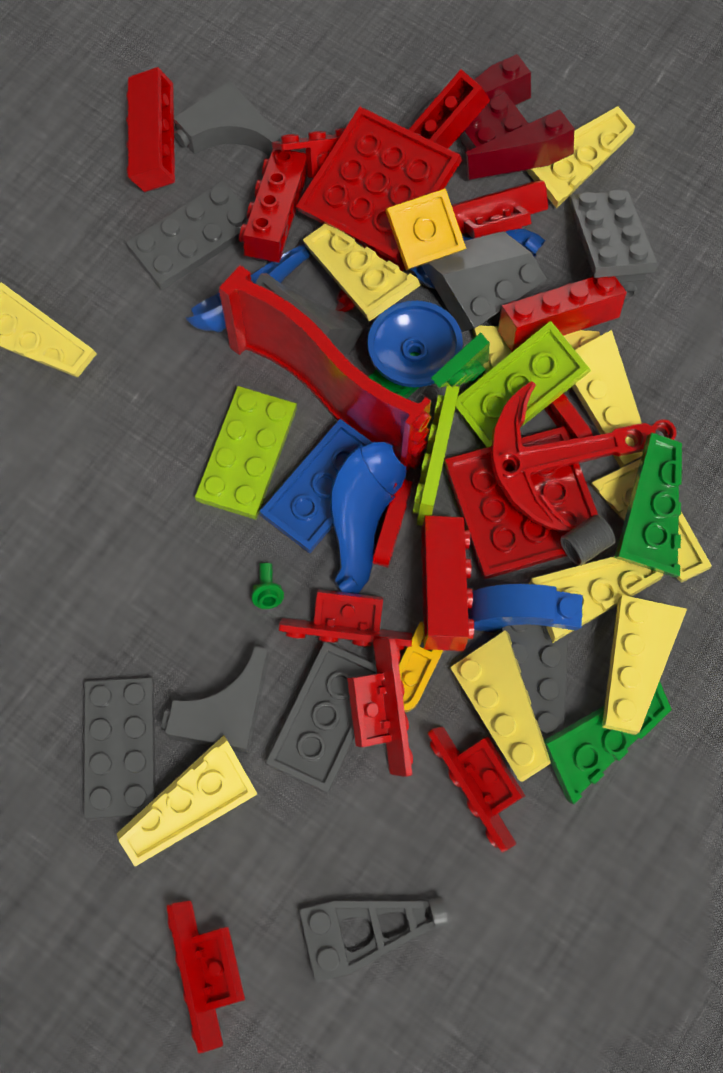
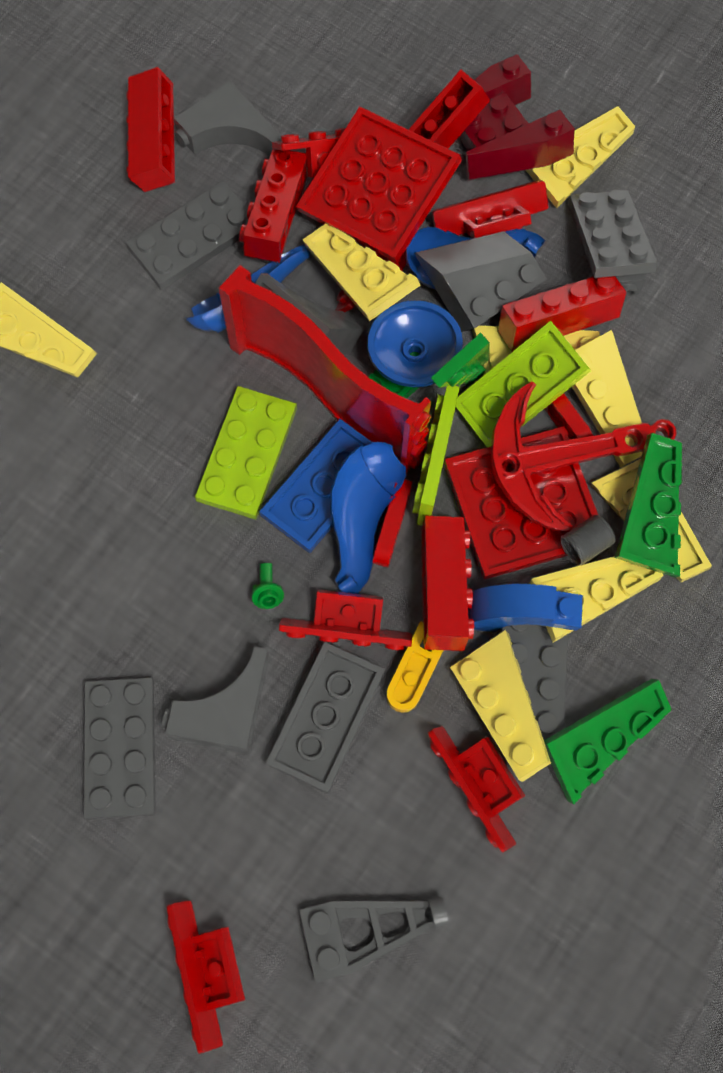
(191, 801): light yellow wing -> none
(379, 708): red bracket -> none
(425, 229): yellow plate -> none
(638, 656): light yellow wing -> none

